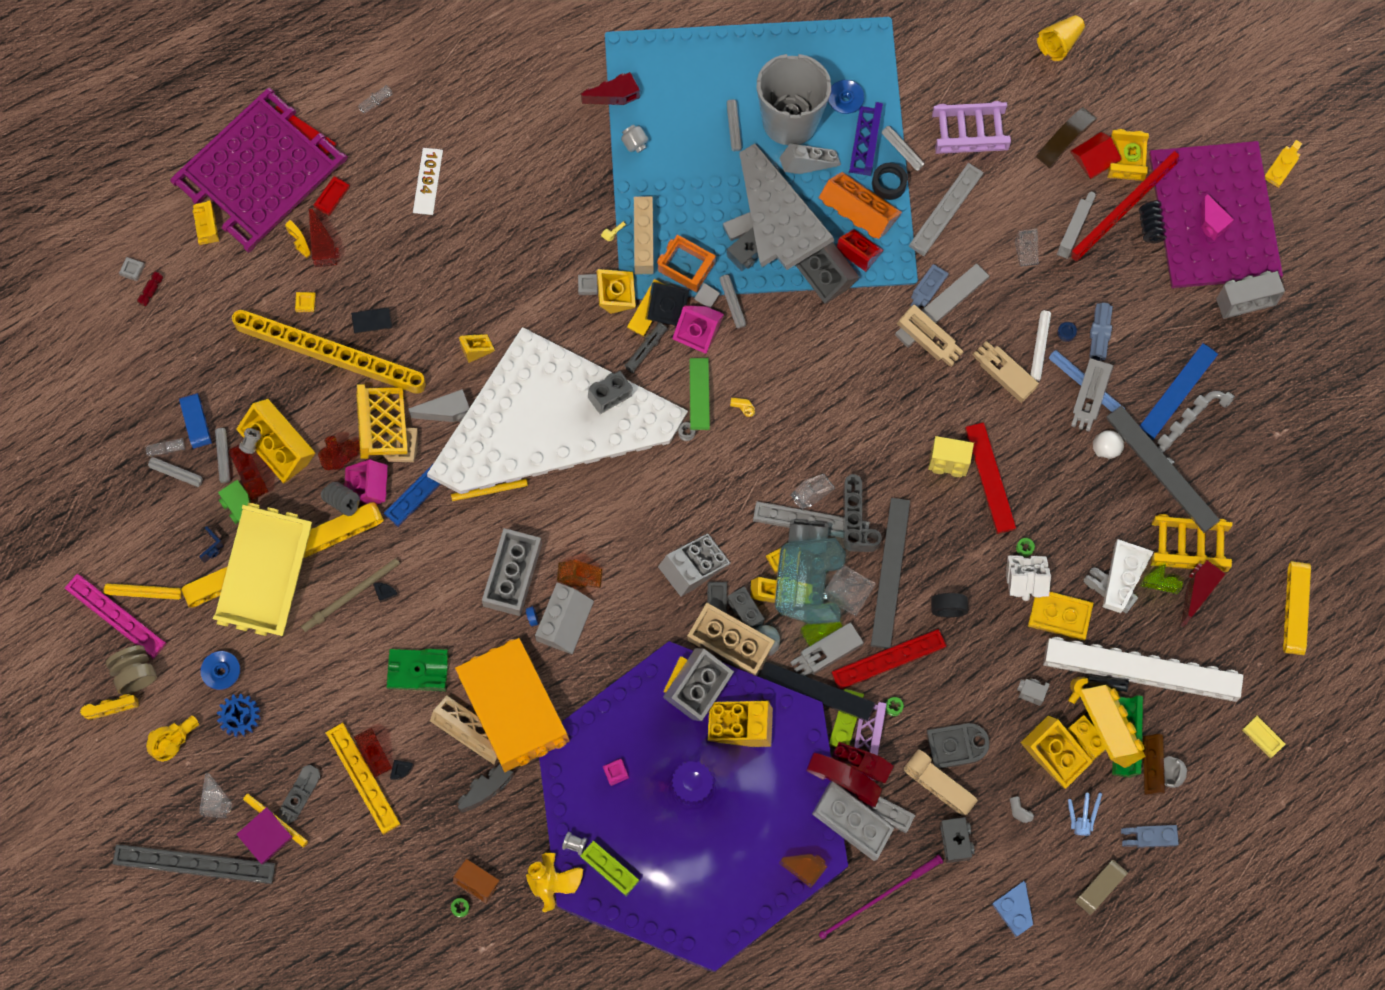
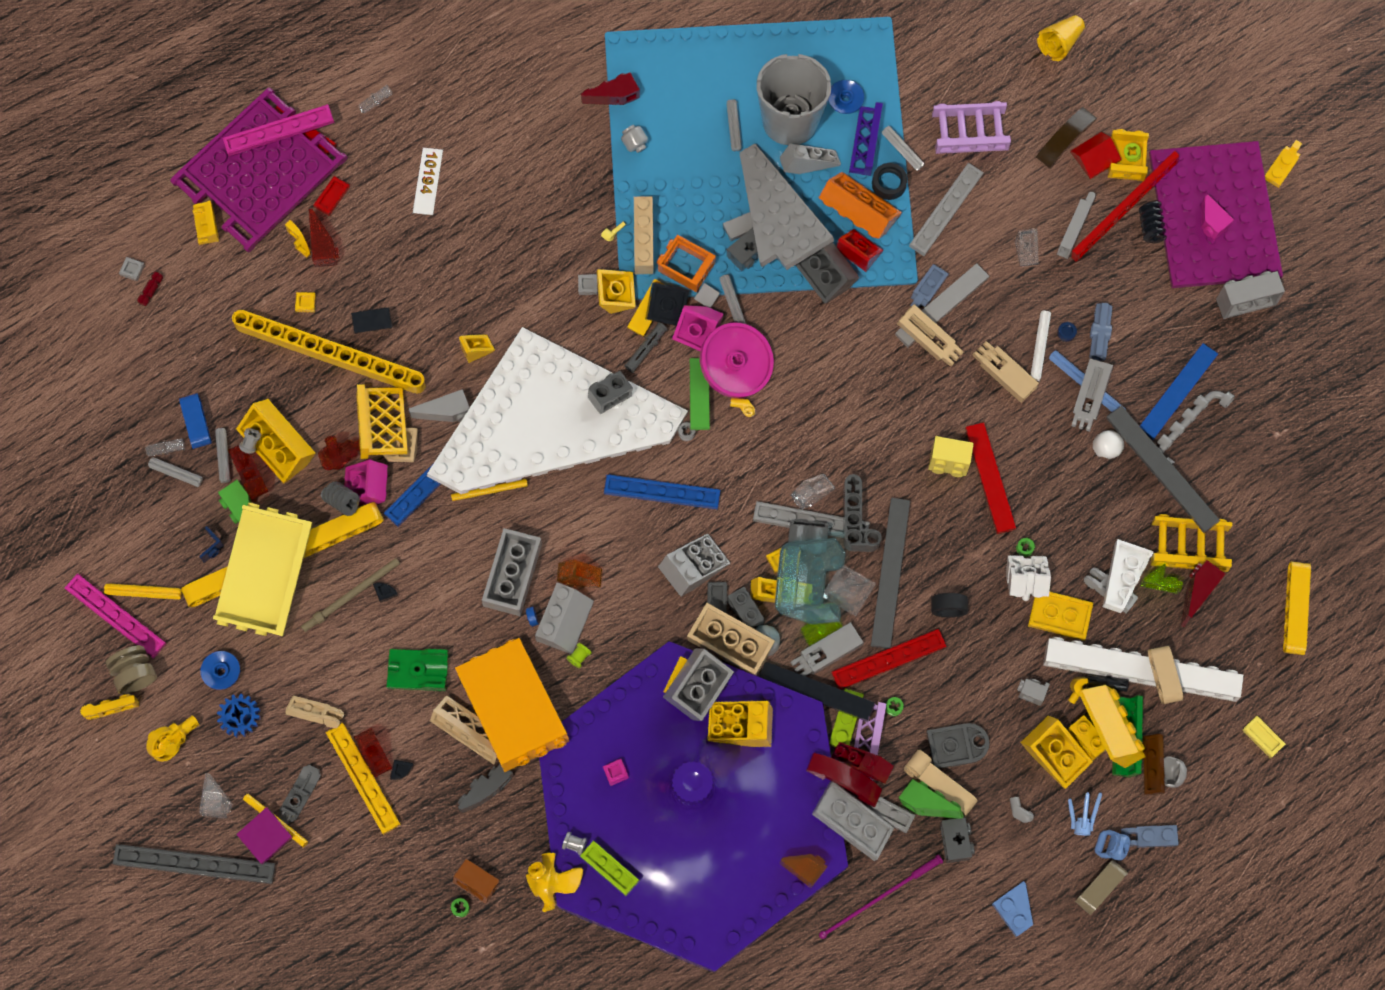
(278, 130): none -> dark pink tile
(314, 711): none -> tan hinge
(579, 655): none -> lime bush
(662, 492): none -> blue tile
(736, 360): none -> dark pink dish
(925, 802): none -> bright green slope
(1117, 847): none -> medium blue piece
(1165, 675): none -> tan beam

